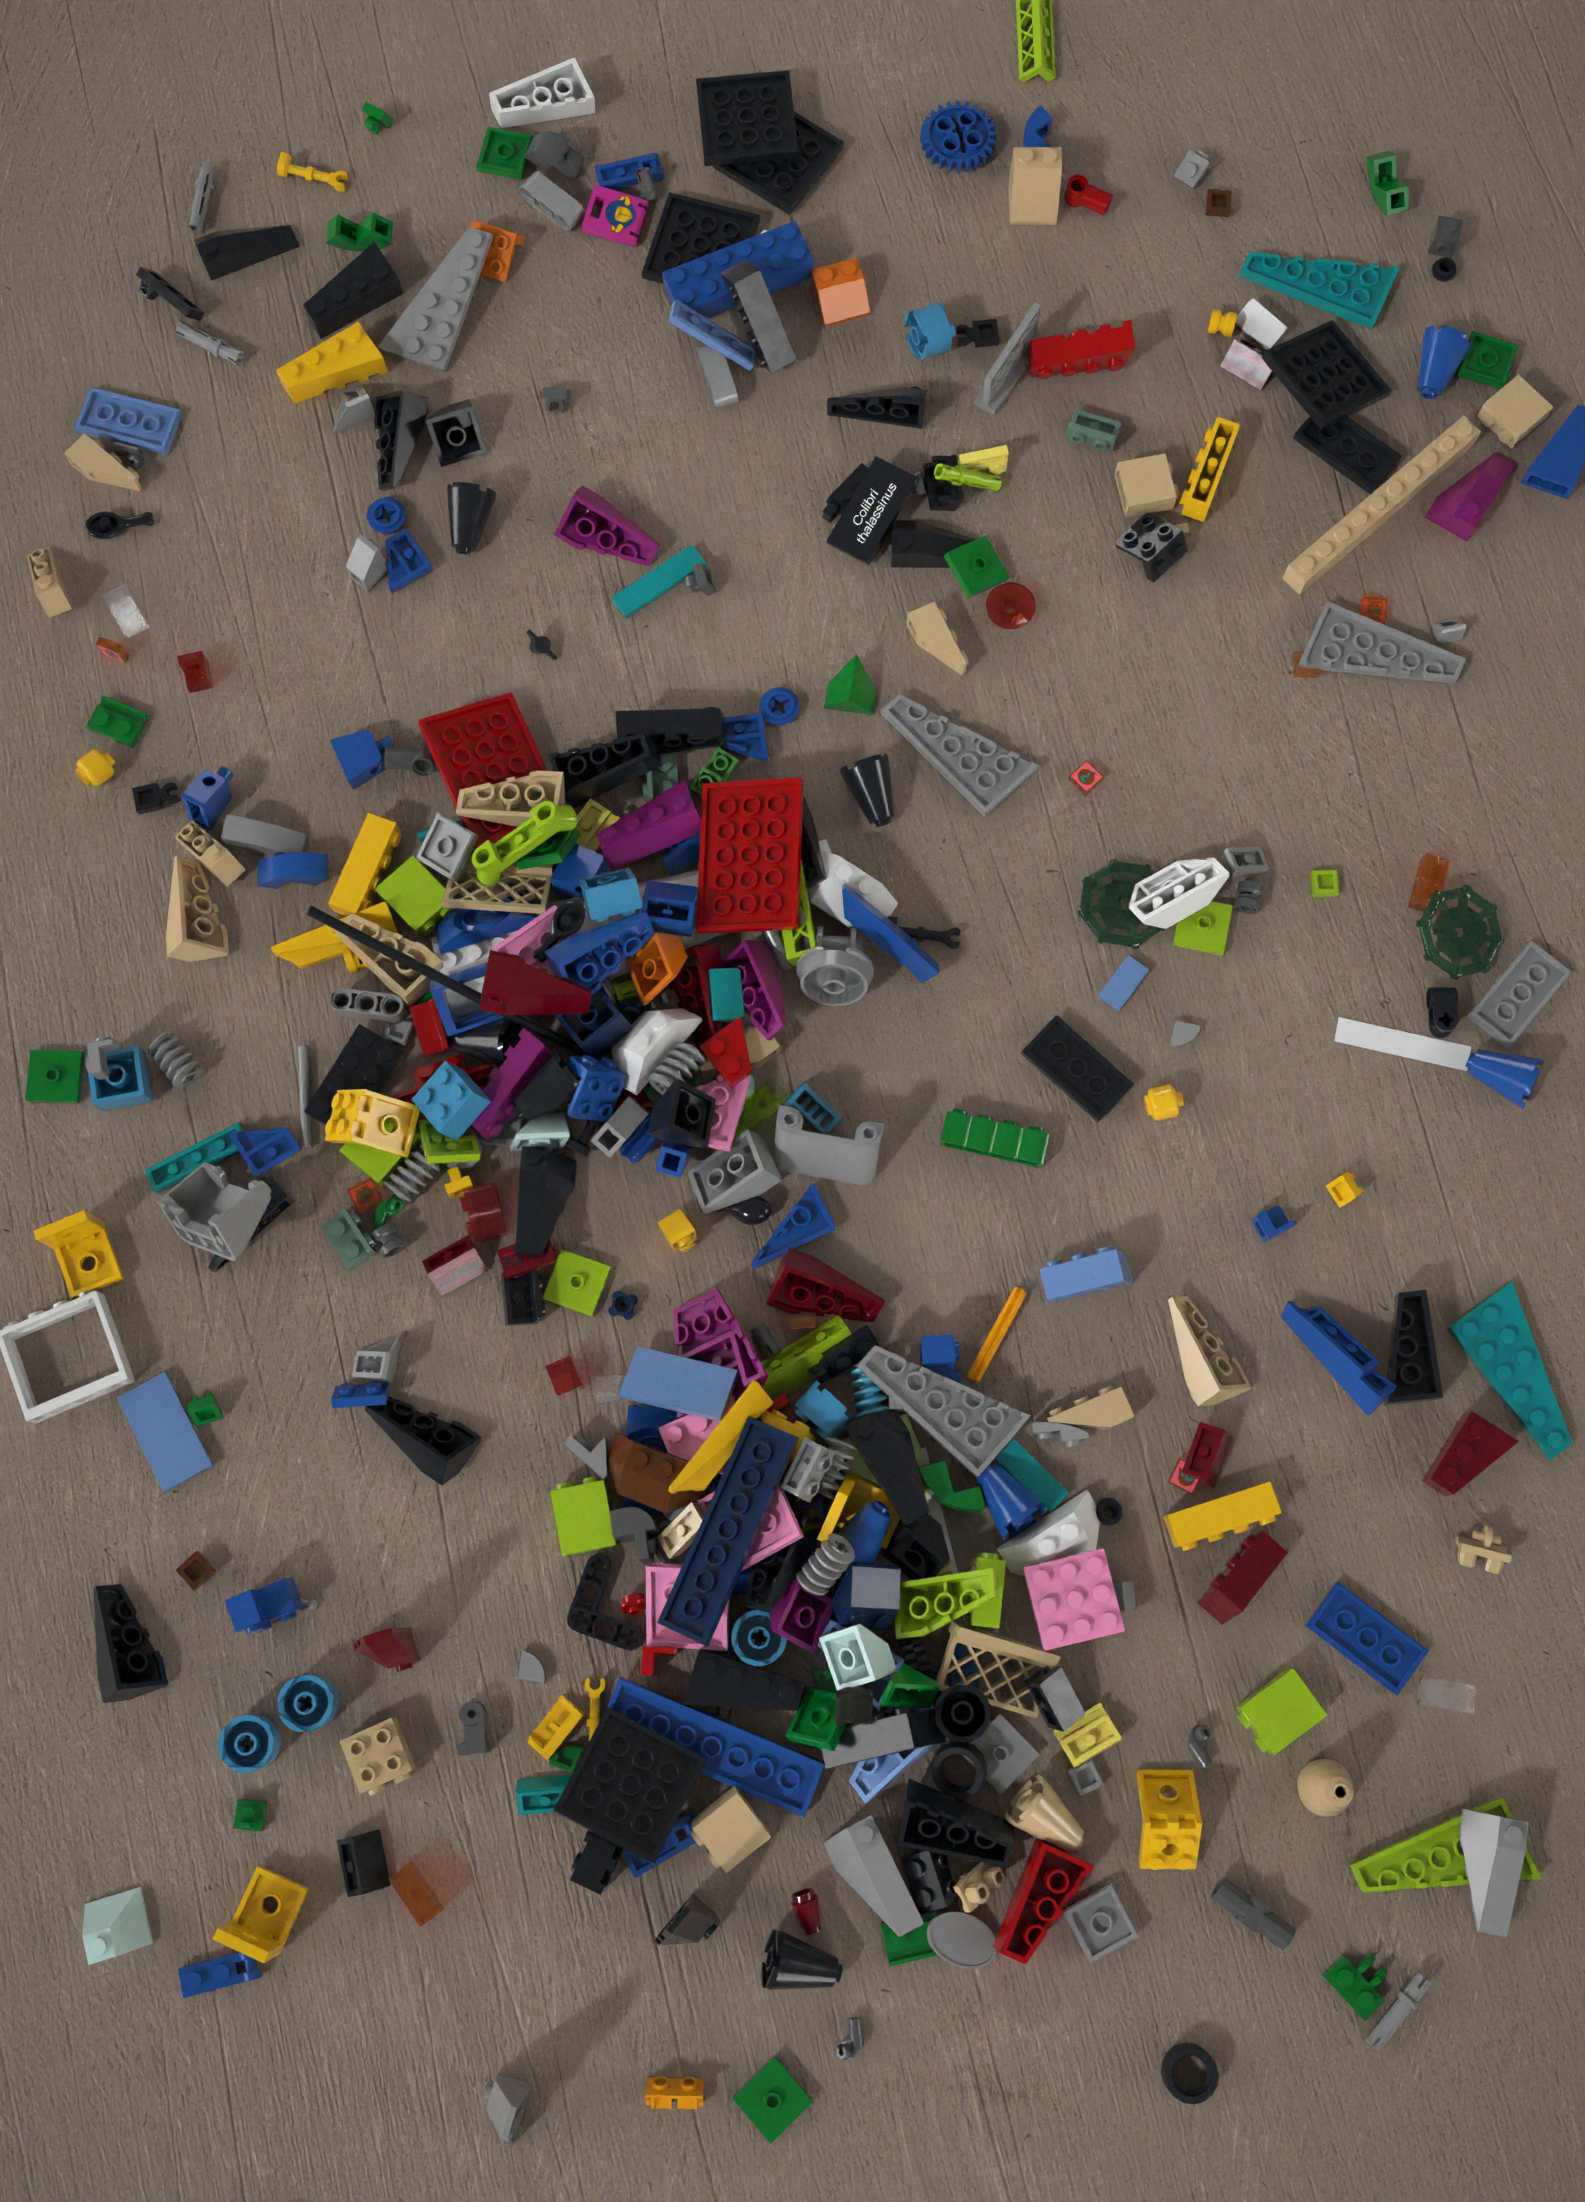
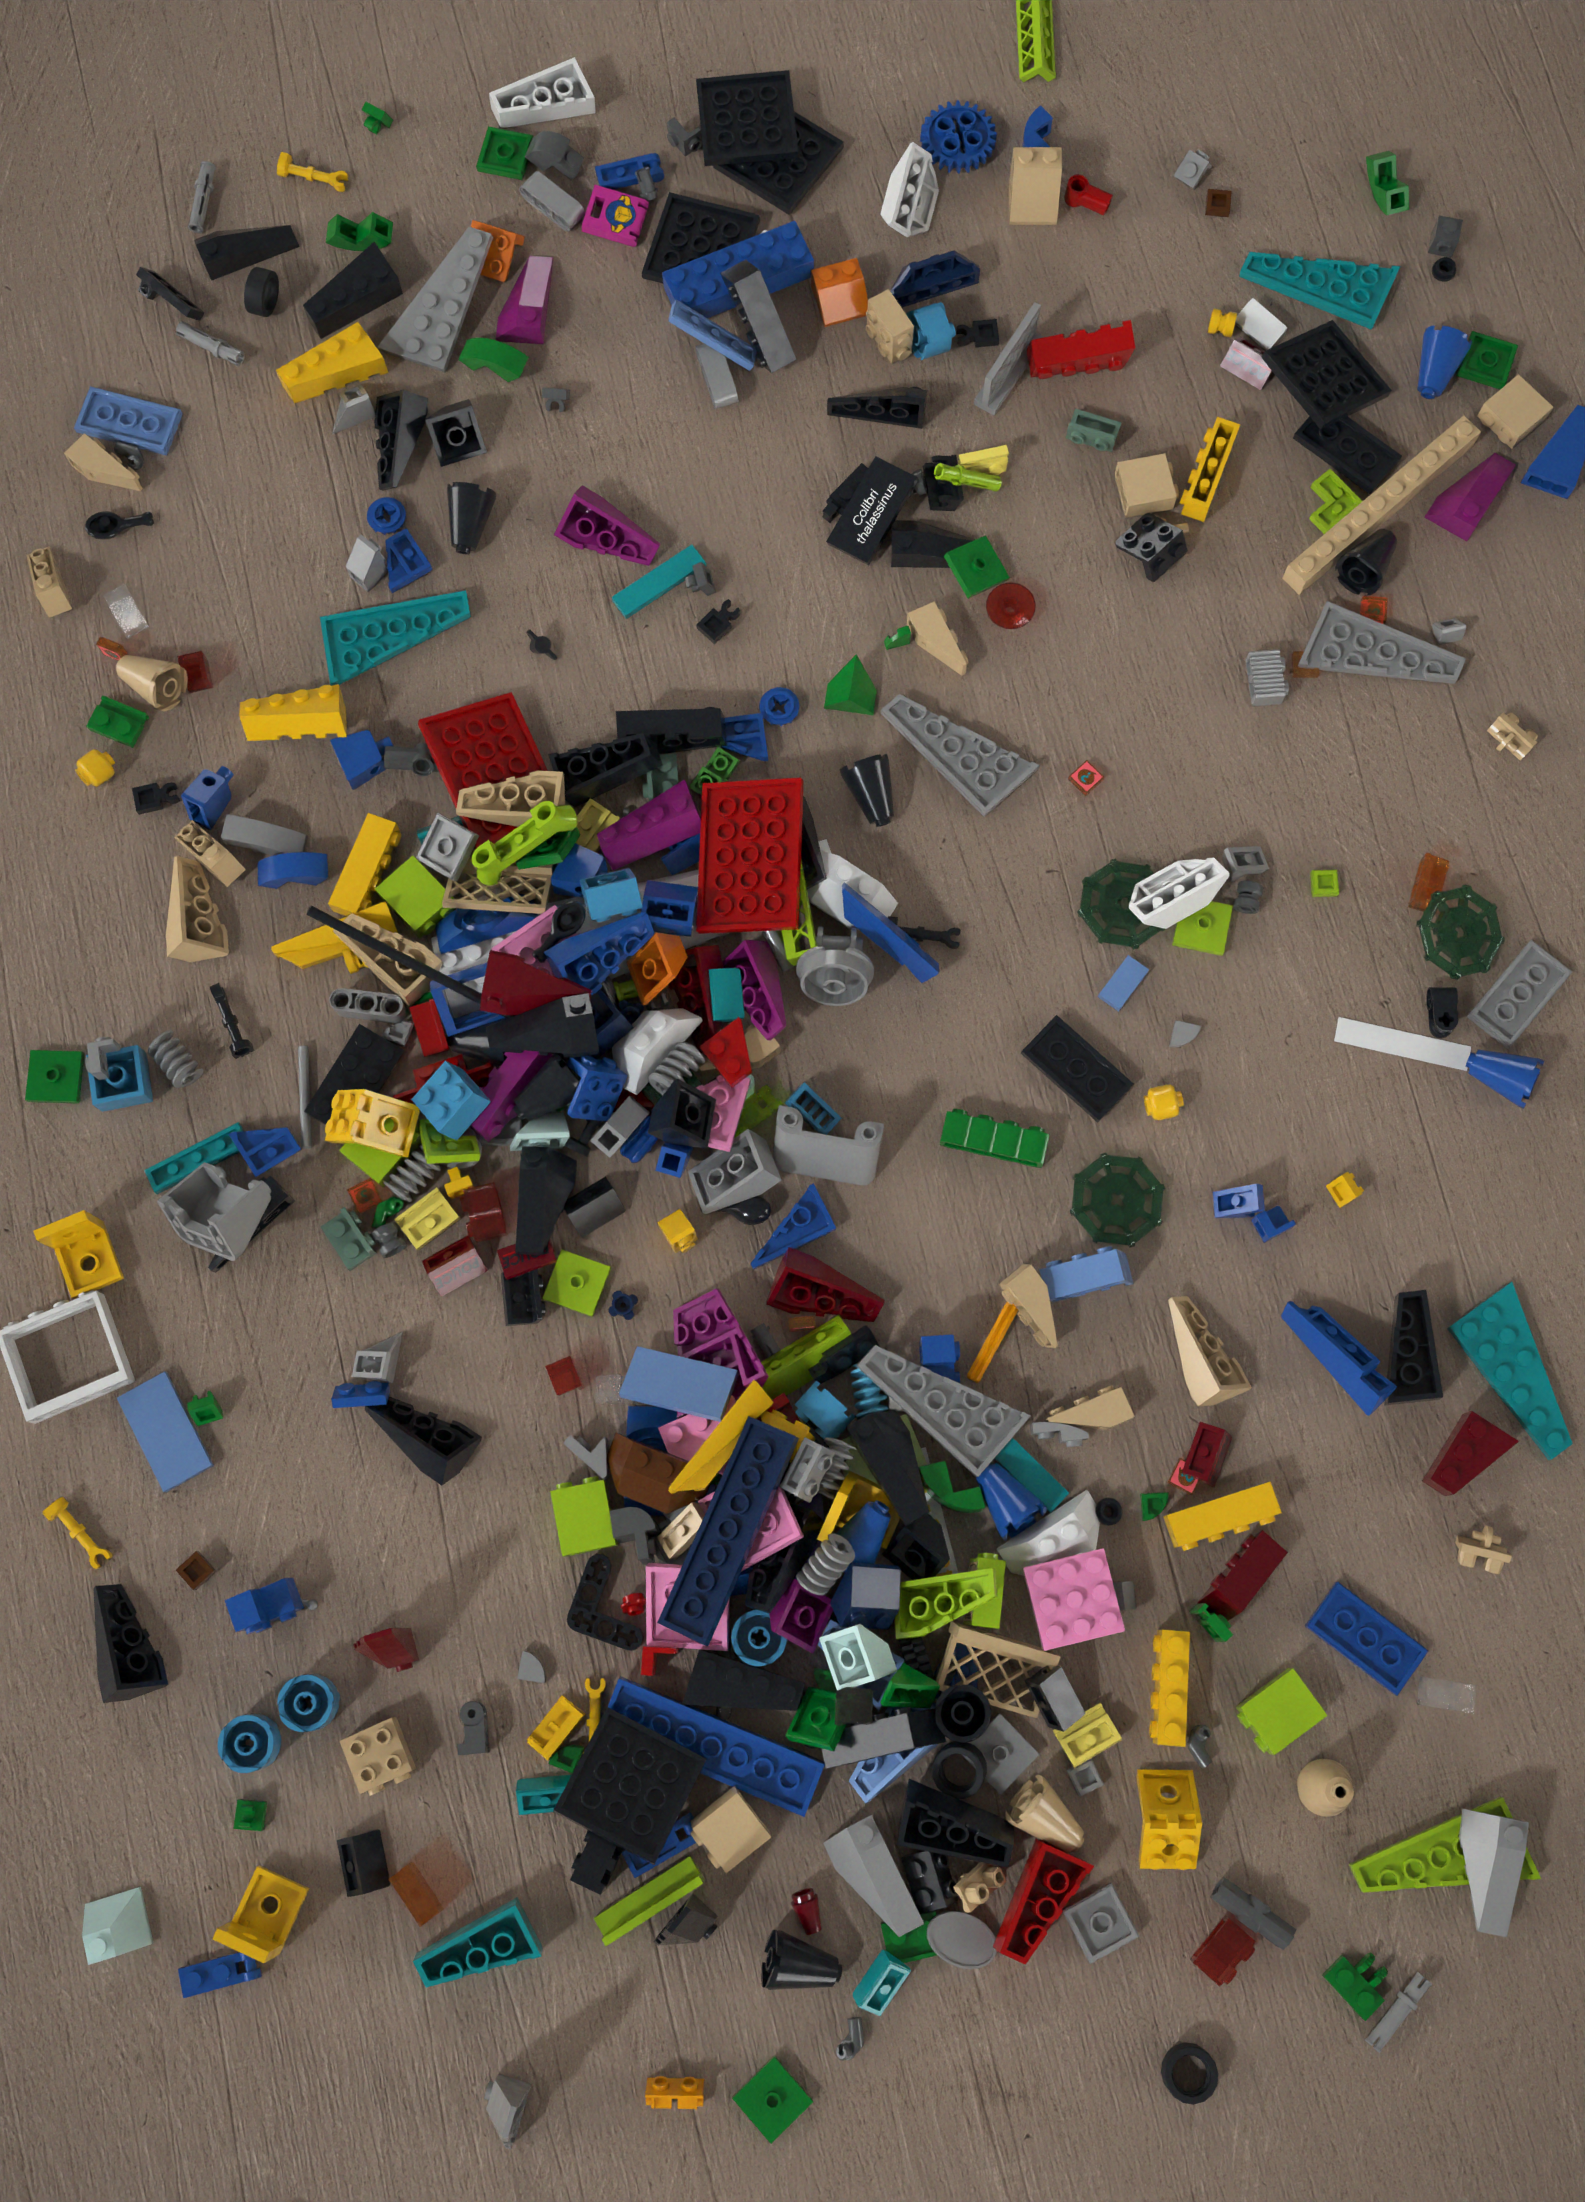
(59, 1509): none -> yellow piece
(154, 680): none -> tan cone
(239, 1046): none -> black piece
(261, 291): none -> black tyre
(295, 714): none -> yellow wedge
(375, 634): none -> teal wing
(427, 1219): none -> light yellow plate
(484, 1944): none -> teal wedge
(495, 355): none -> green brick
(527, 305): none -> magenta wedge
(555, 1027): none -> black wedge
(593, 1207): none -> black panel
(648, 1900): none -> lime fence
(683, 140): none -> dark grey bracket
(717, 623): none -> black plate
(880, 1983): none -> teal slope
(889, 327): none -> tan brick
(900, 639): none -> green tile
(911, 193): none -> white wedge
(934, 278): none -> dark blue wedge
(1031, 1298): none -> tan slope
(1121, 1185): none -> clear green plate
(1152, 1504): none -> green tile
(1170, 1688): none -> yellow brick
(1214, 1625): none -> green plate
(1223, 1951): none -> clear red brick
(1239, 1201): none -> slope
(1266, 677): none -> light grey brick
(1338, 501): none -> lime plate
(1367, 563): none -> black cone
(1511, 736): none -> tan hips

